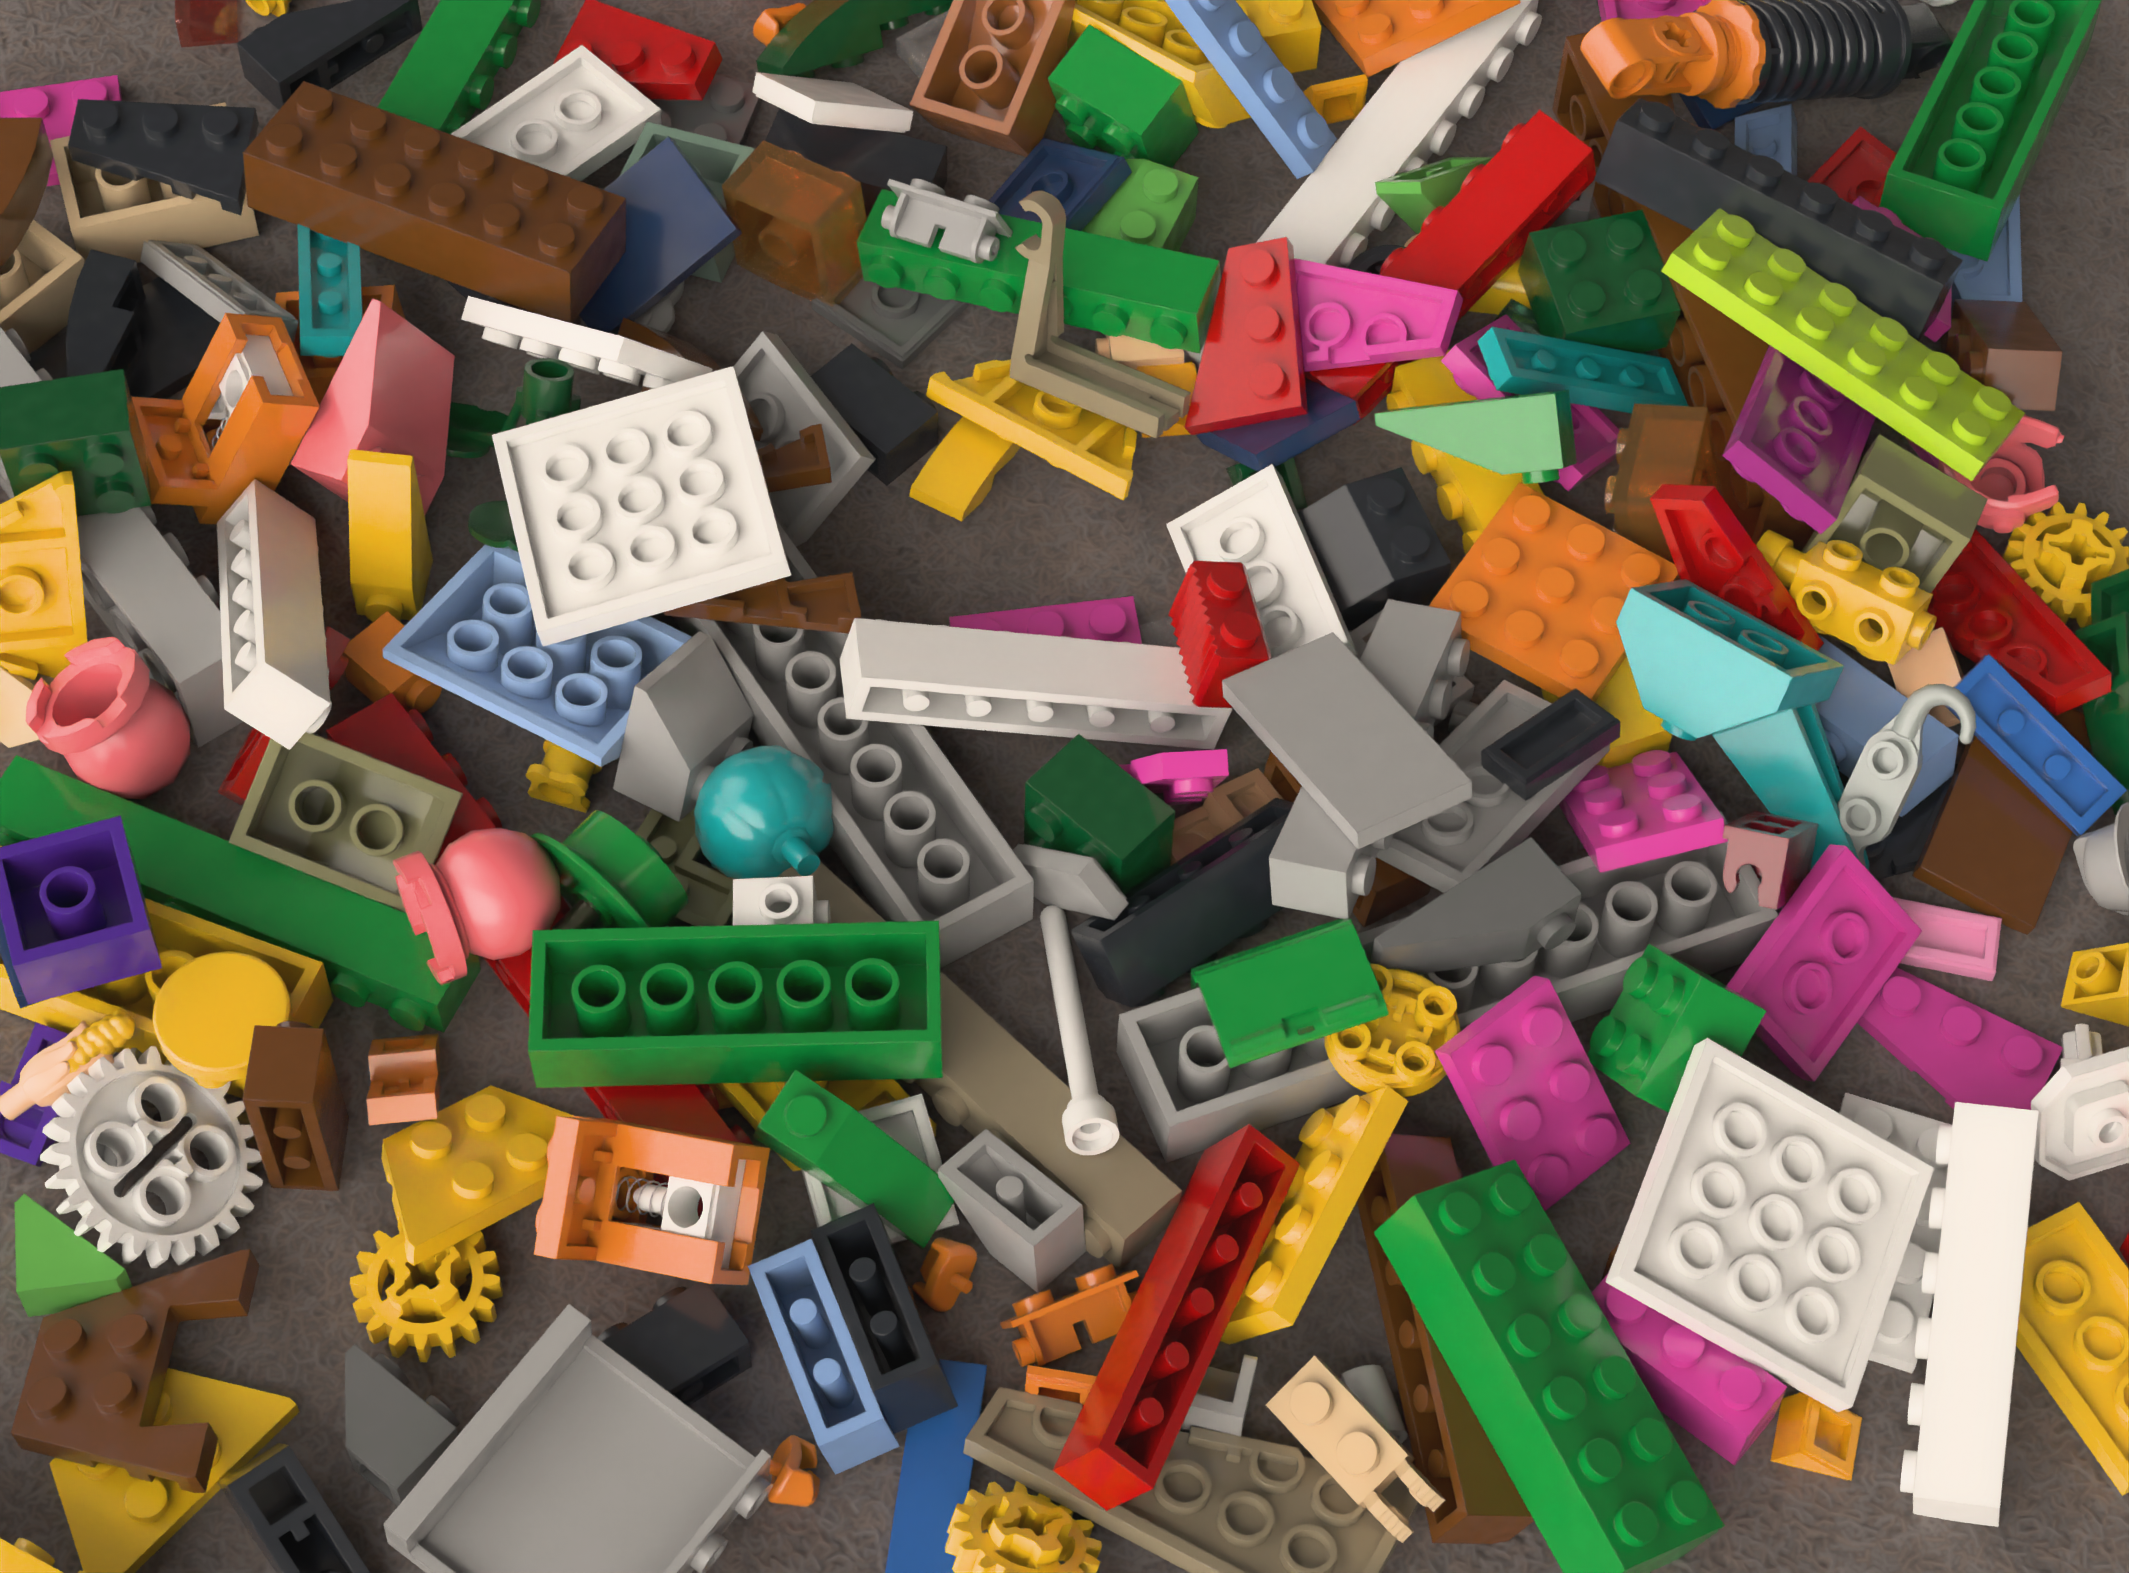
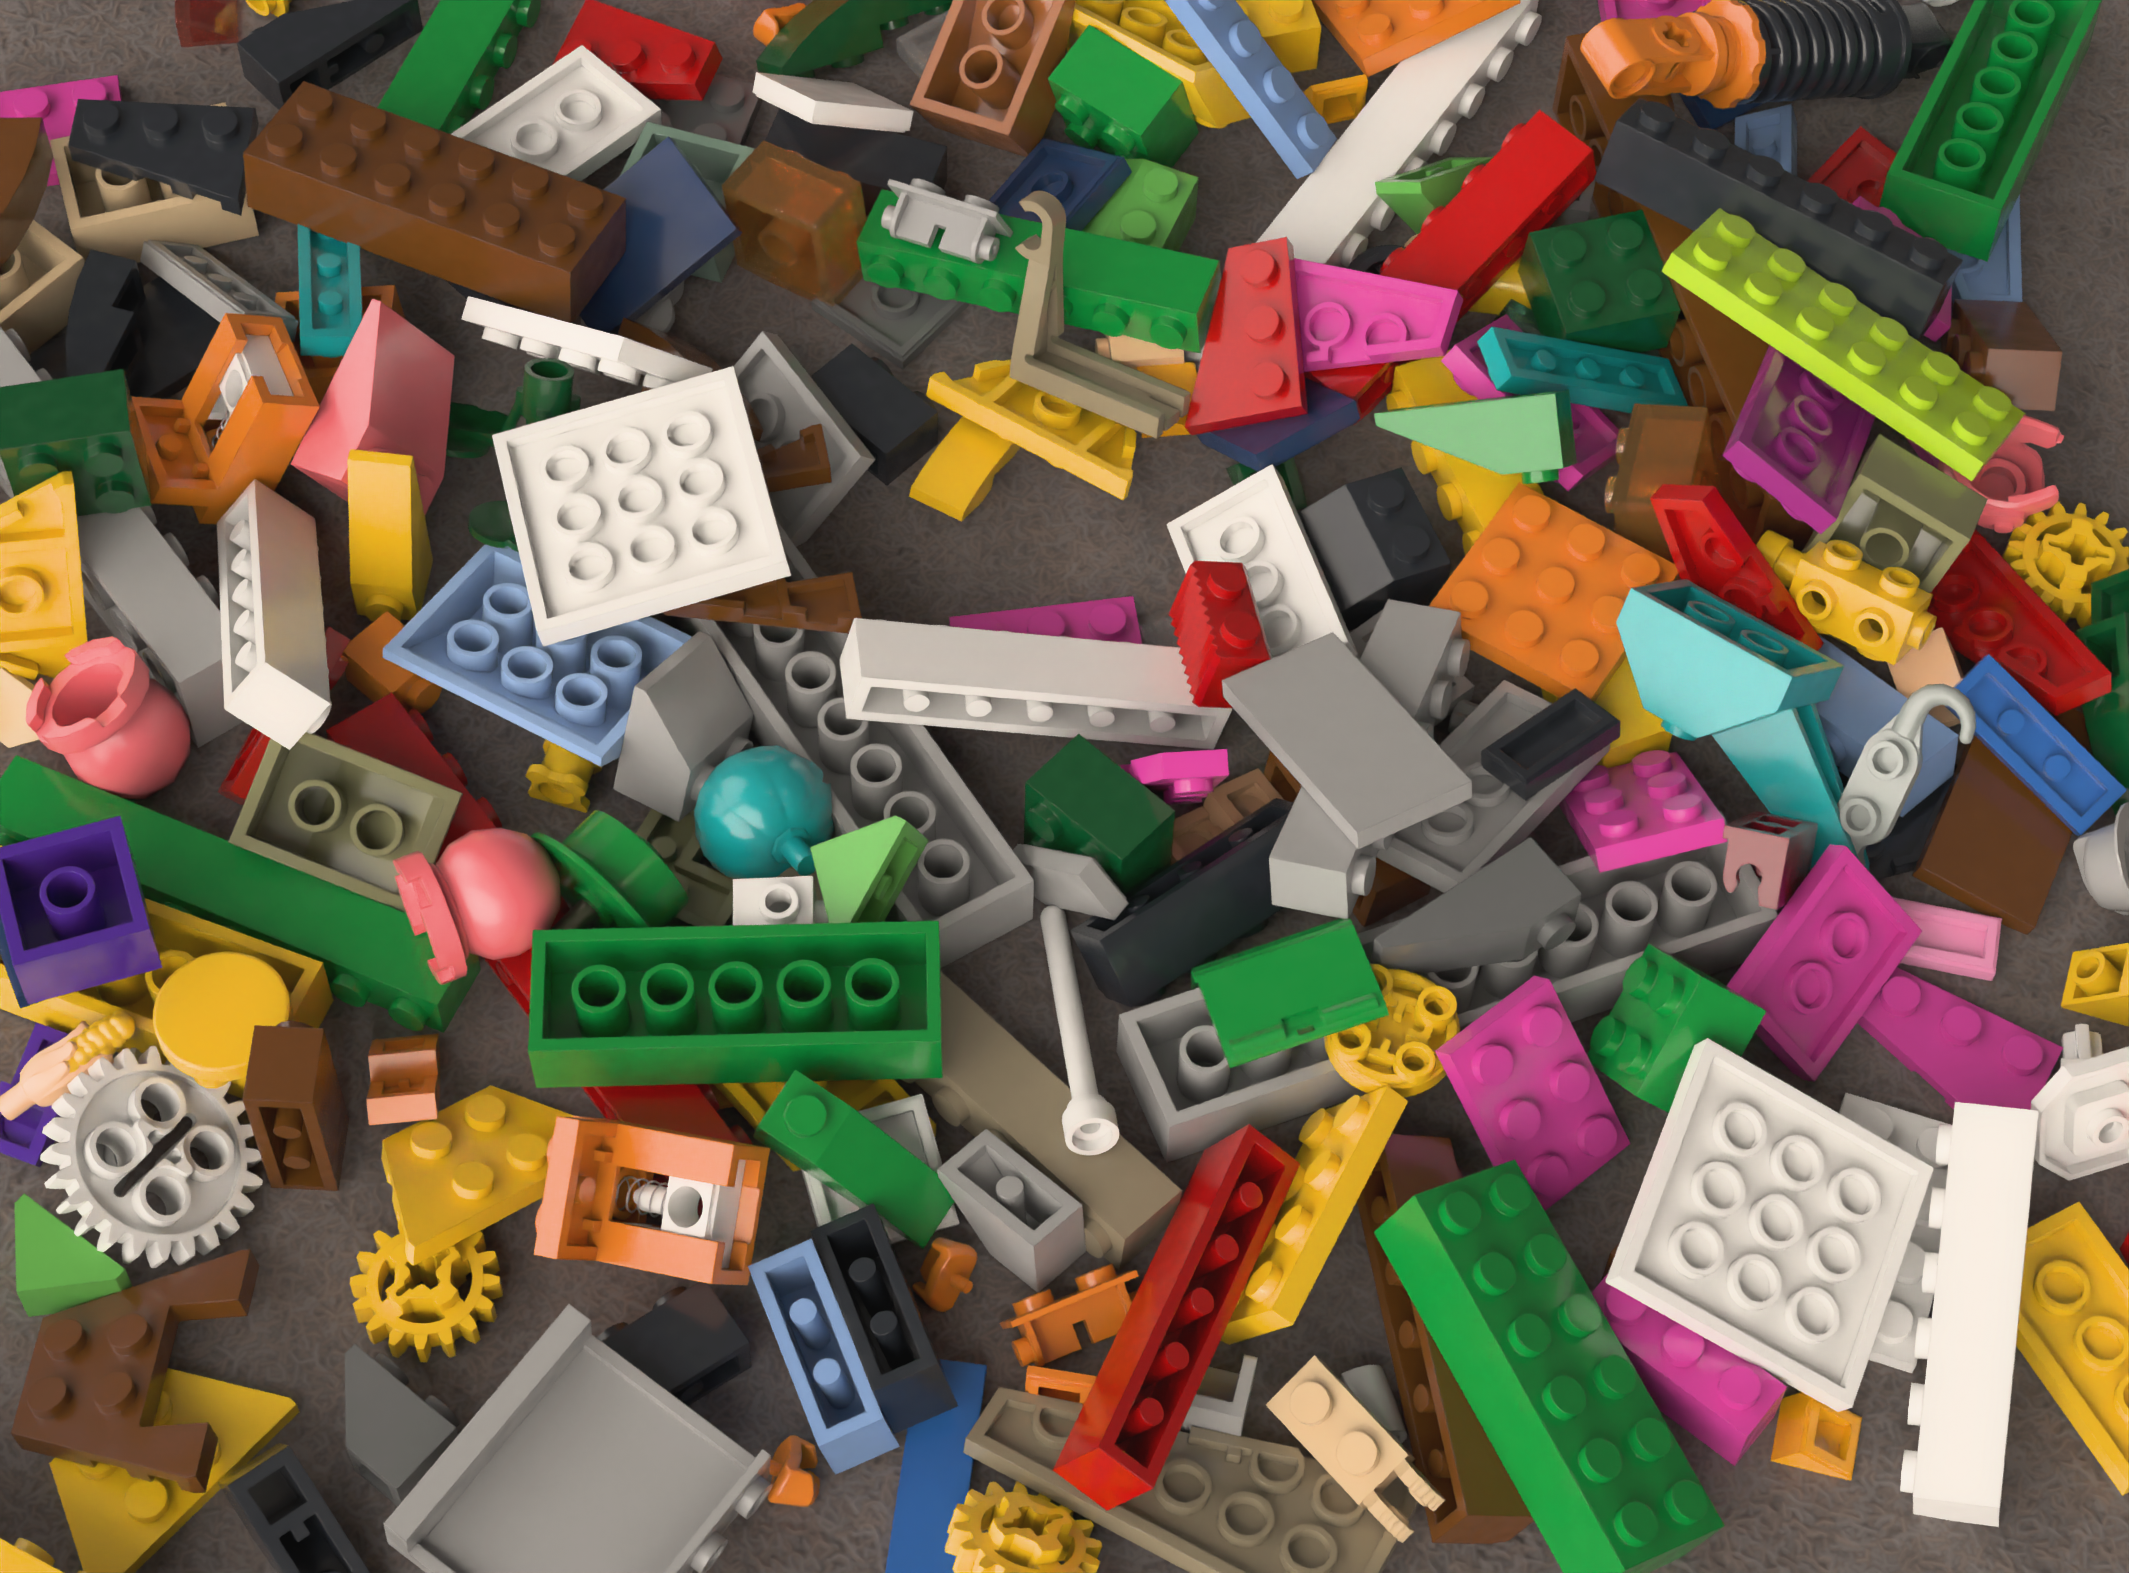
(866, 869): none -> bright green slope

